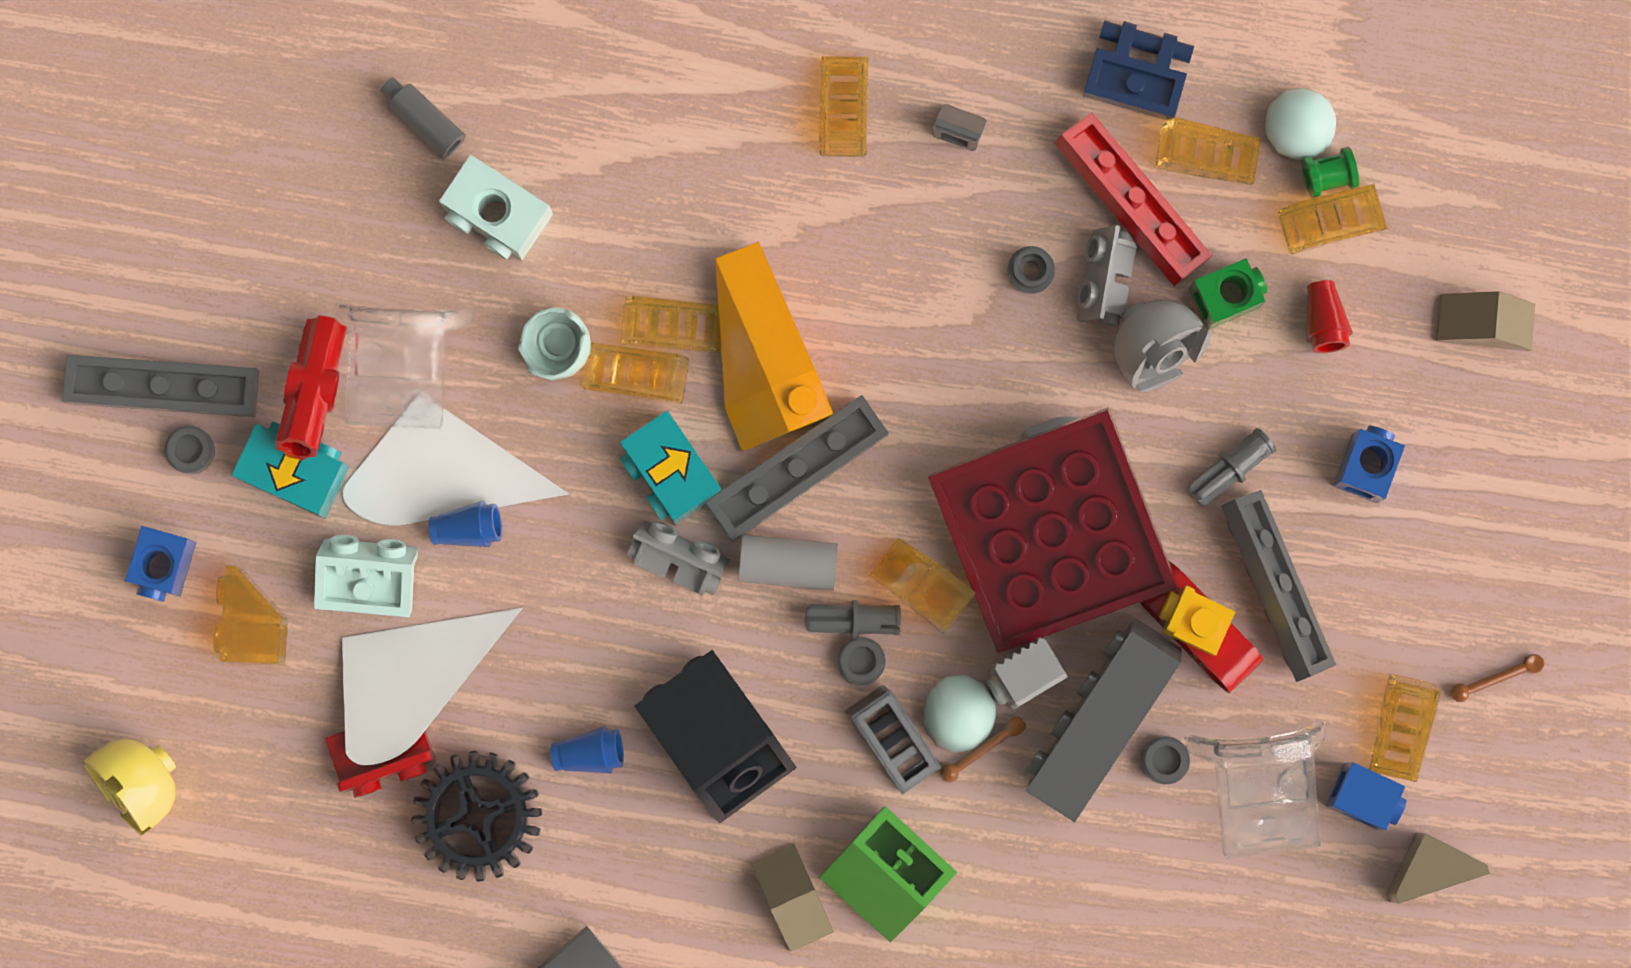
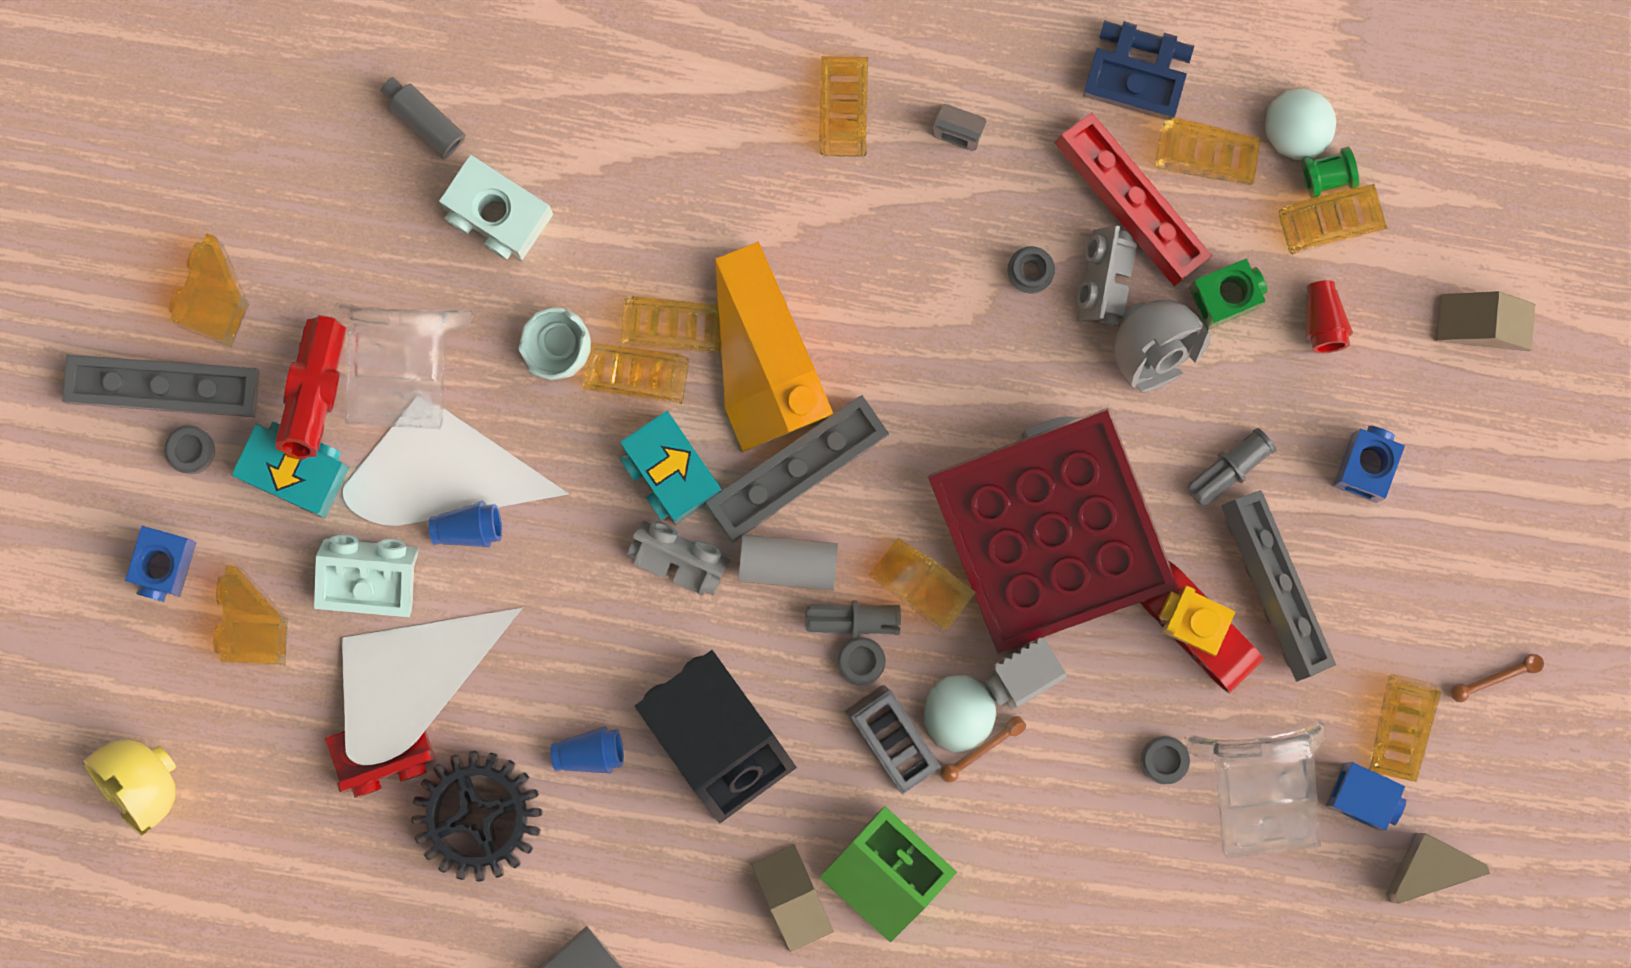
(212, 296): none -> clear yellow slope
(1104, 720): dark grey wedge -> none

